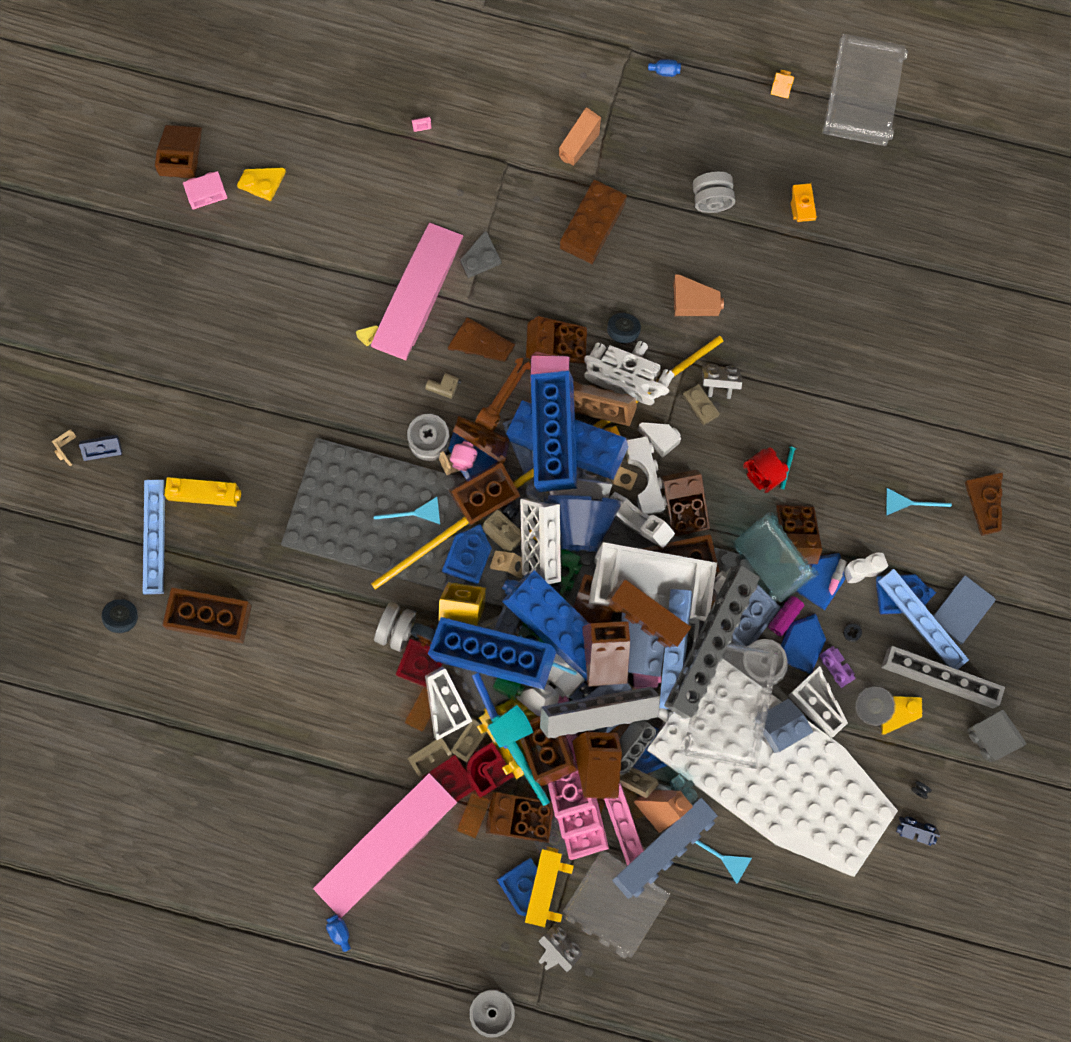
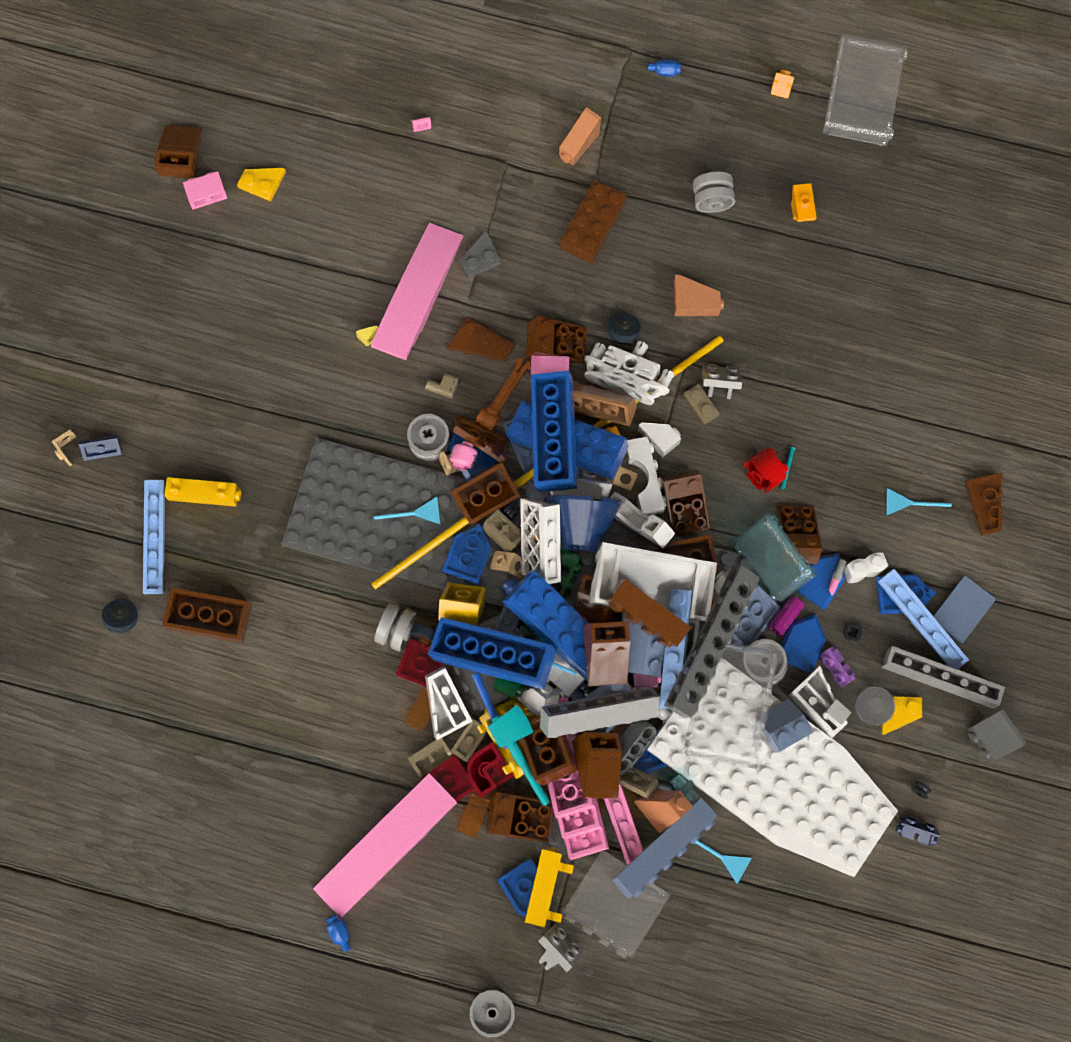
(837, 713): none -> white slope

